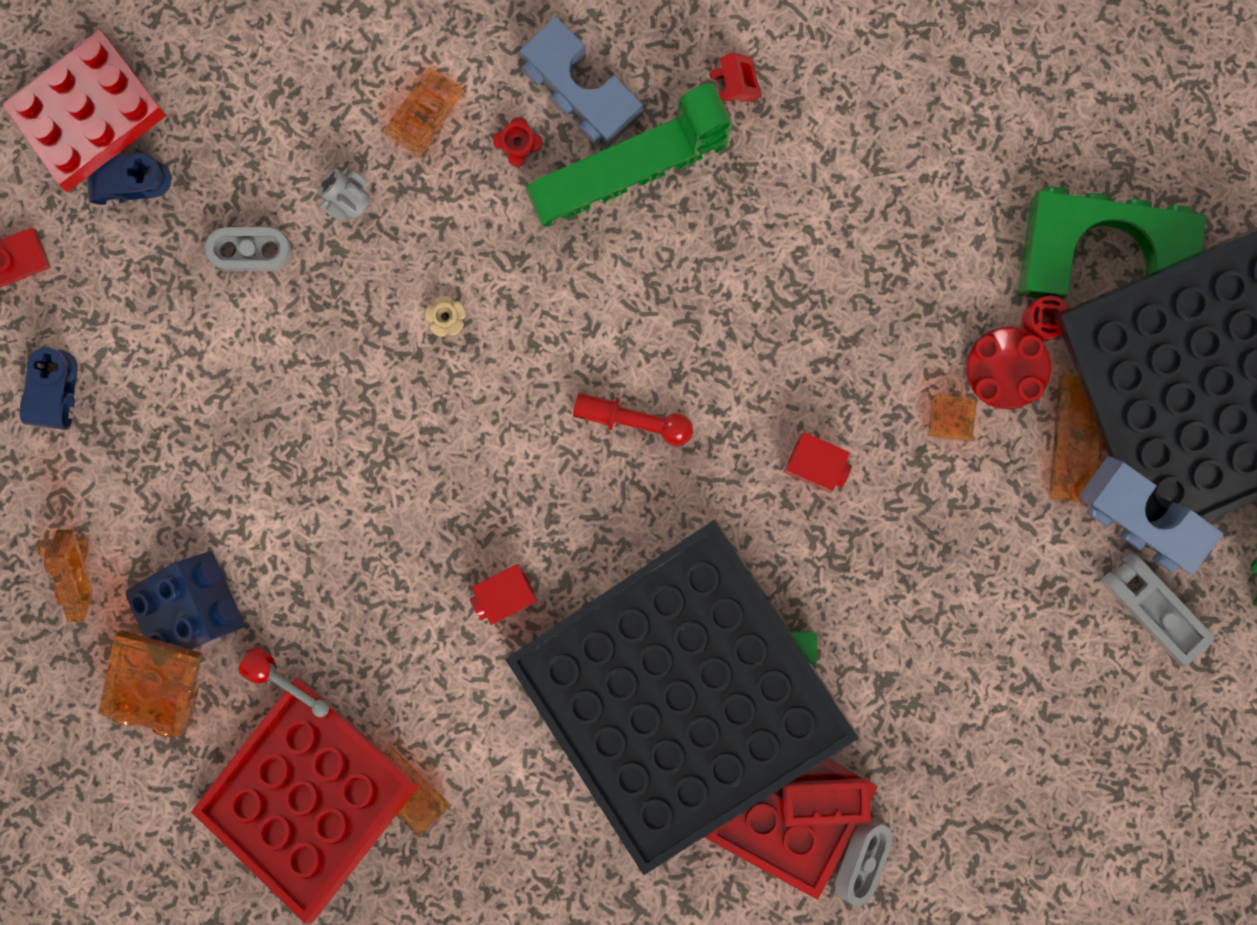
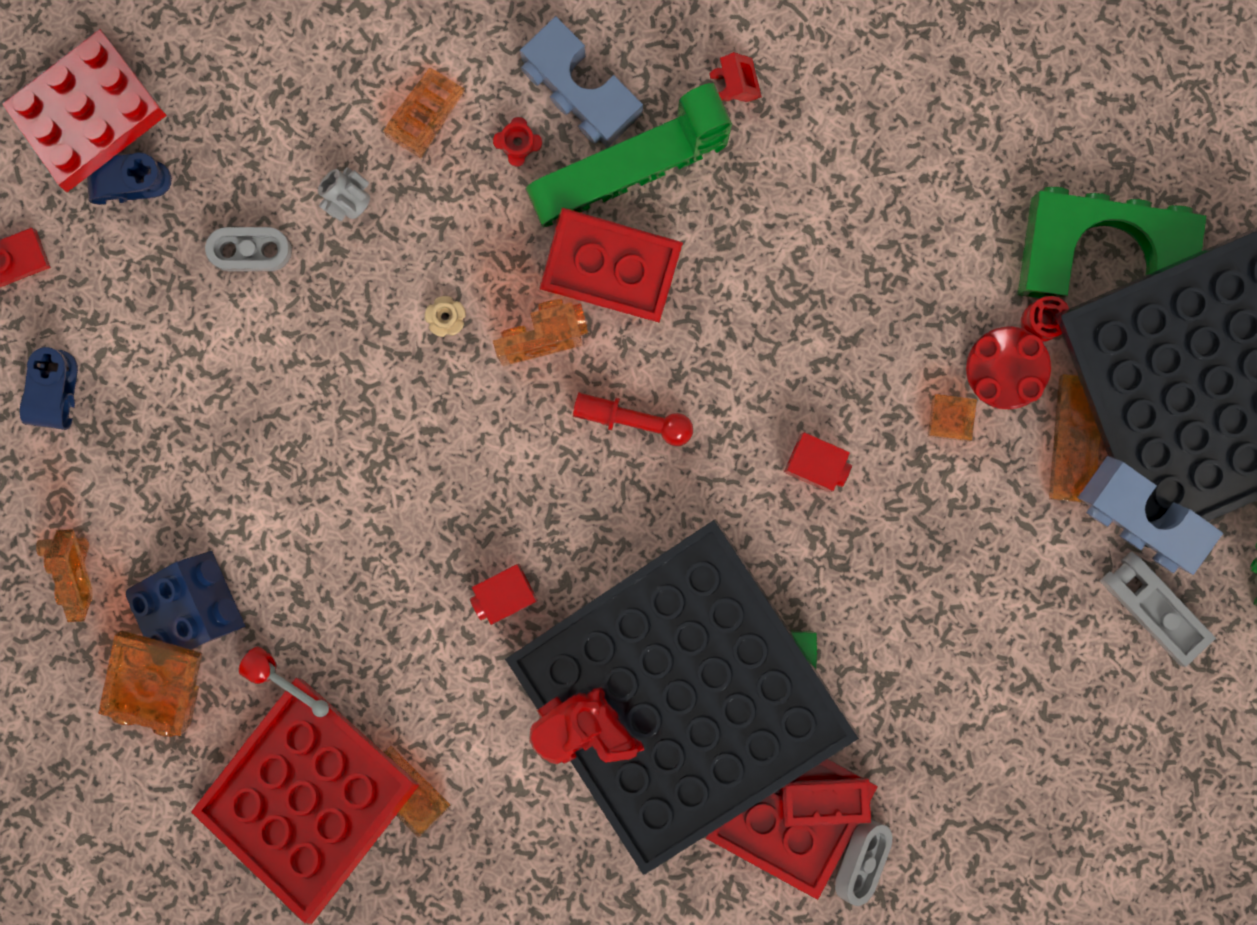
(555, 330): none -> clear orange plate
(579, 724): none -> red head
(610, 265): none -> red tile

